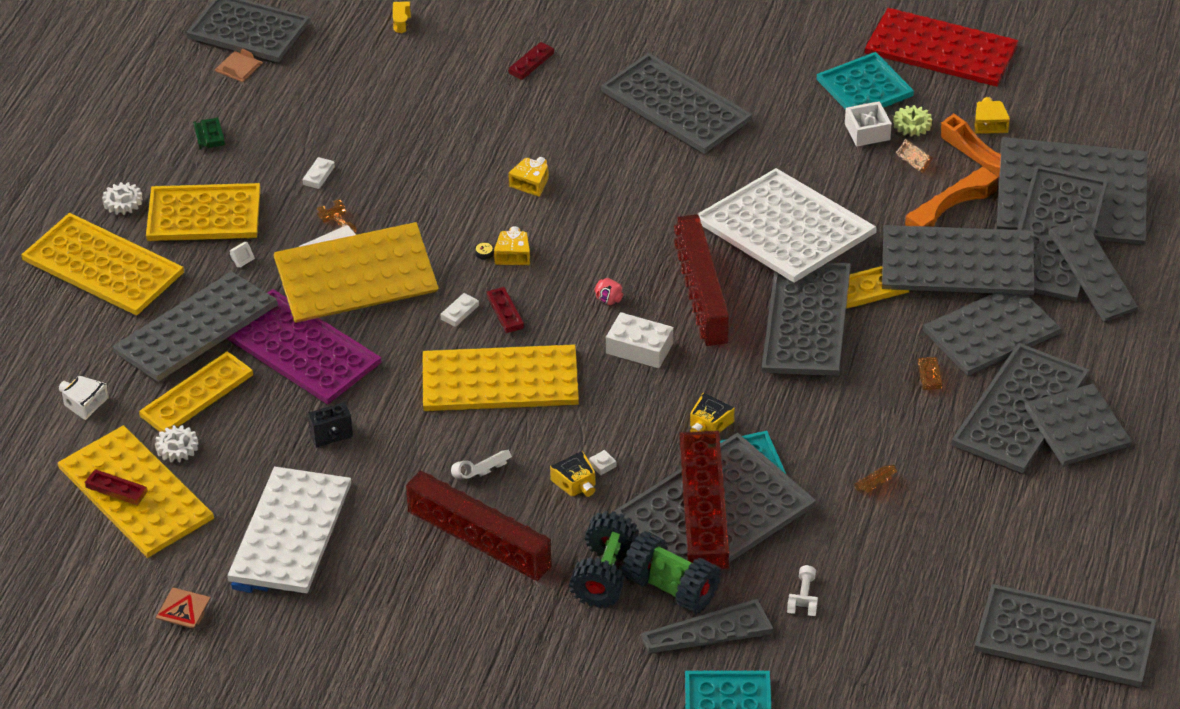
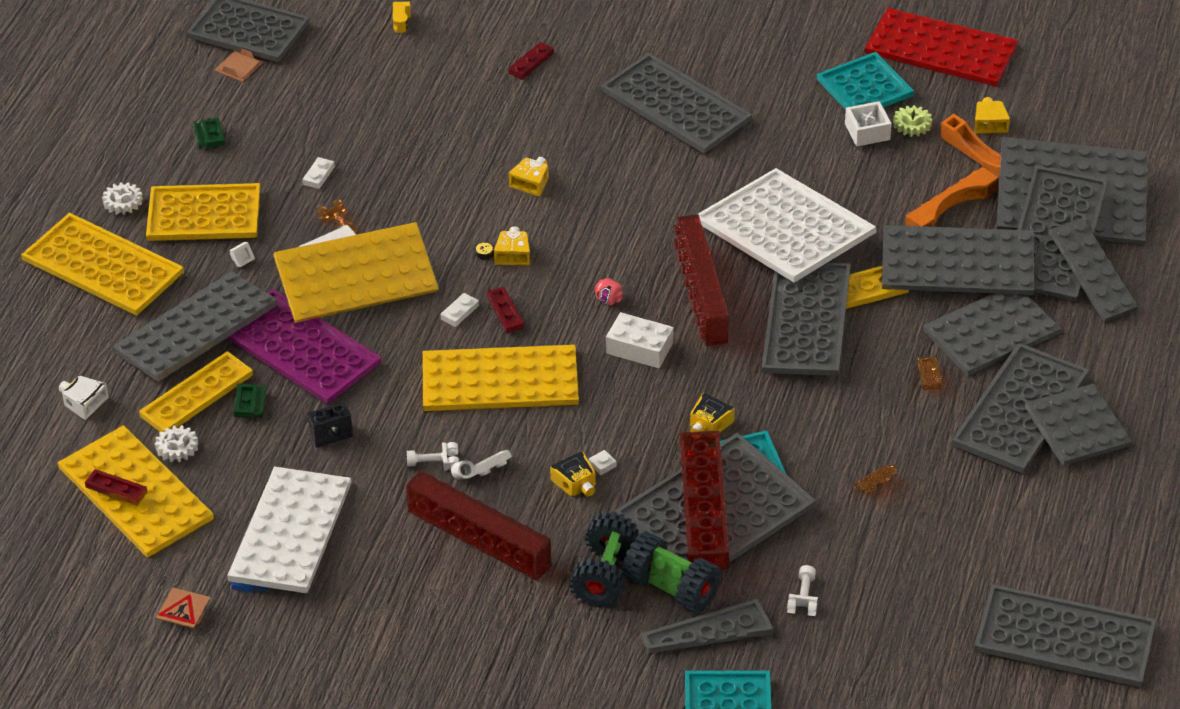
(249, 401): none -> dark green plate
(449, 449): none -> white bar
(914, 155): clear orange plate -> none

